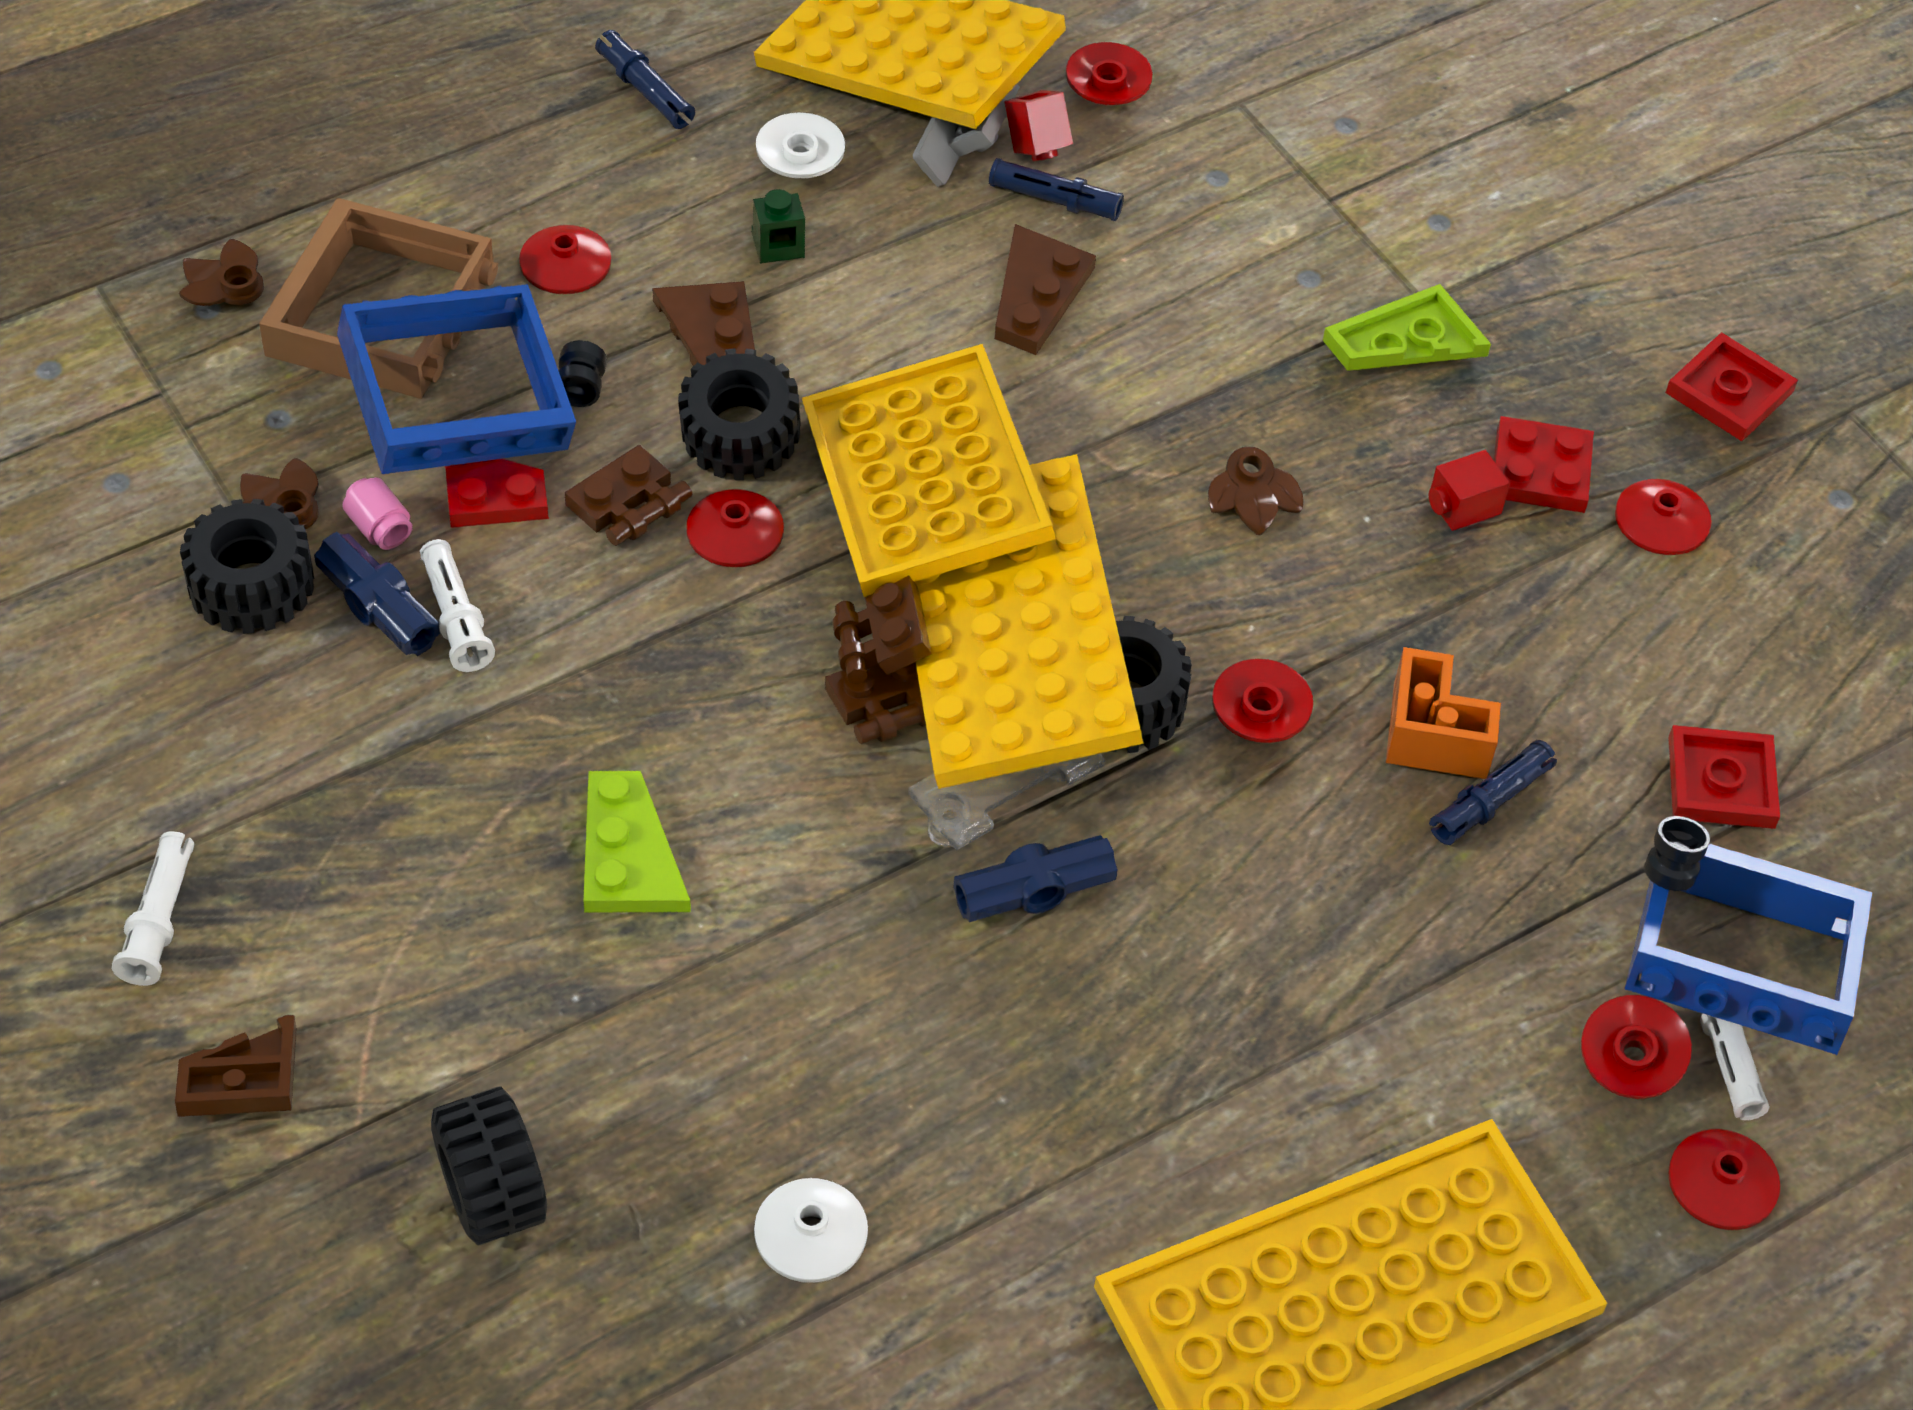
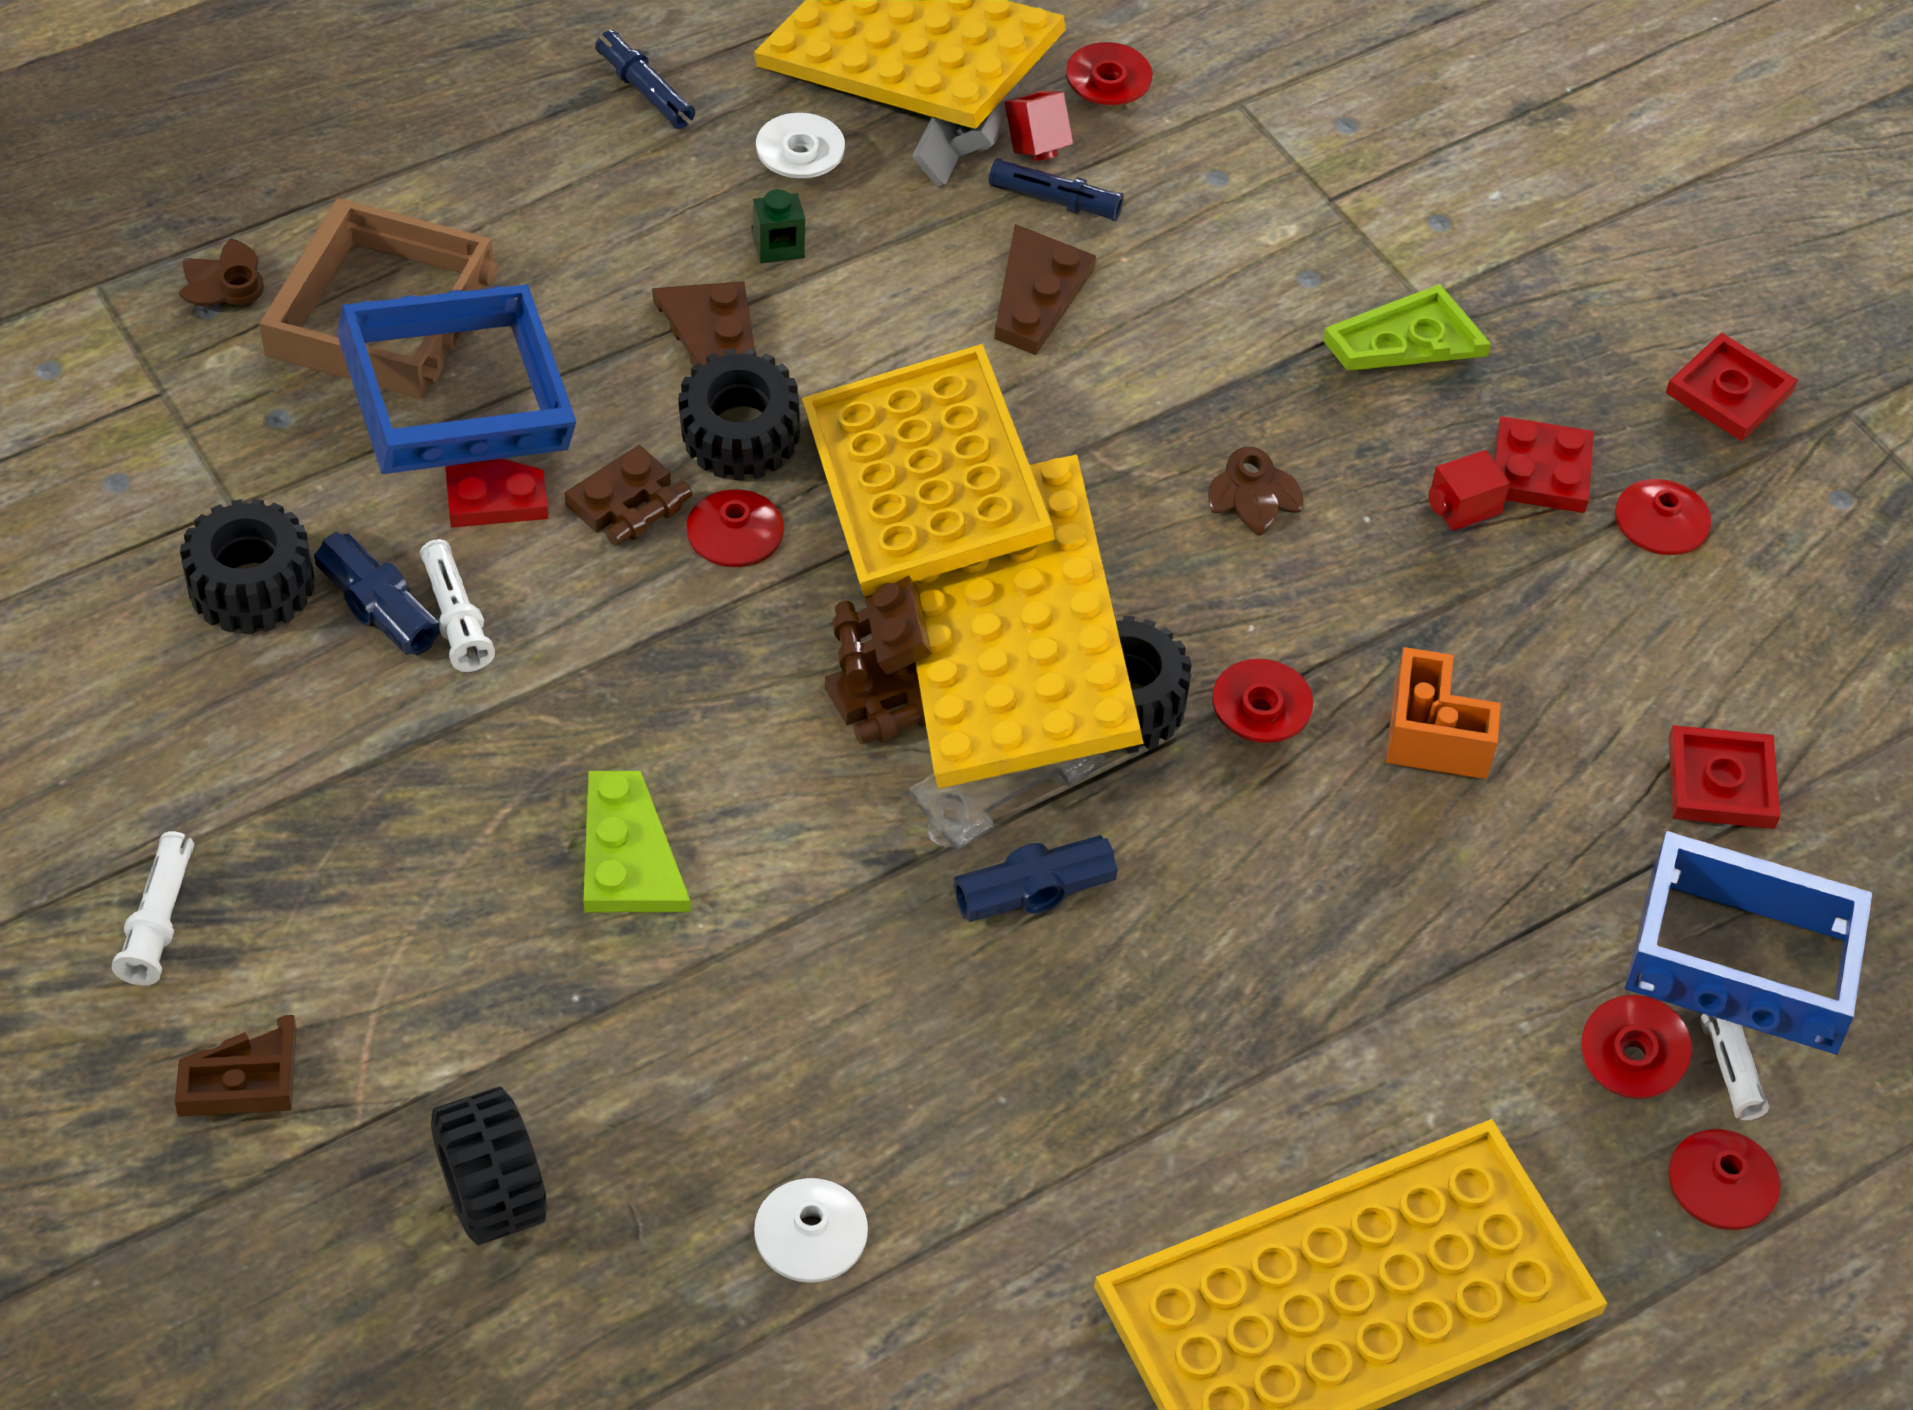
(293, 491): reddish brown plate -> none
(377, 513): bright pink brick -> none
(565, 259): red dish -> none
(581, 372): black wheel -> none
(1479, 802): dark blue pin -> none
(1677, 853): black wheel -> none

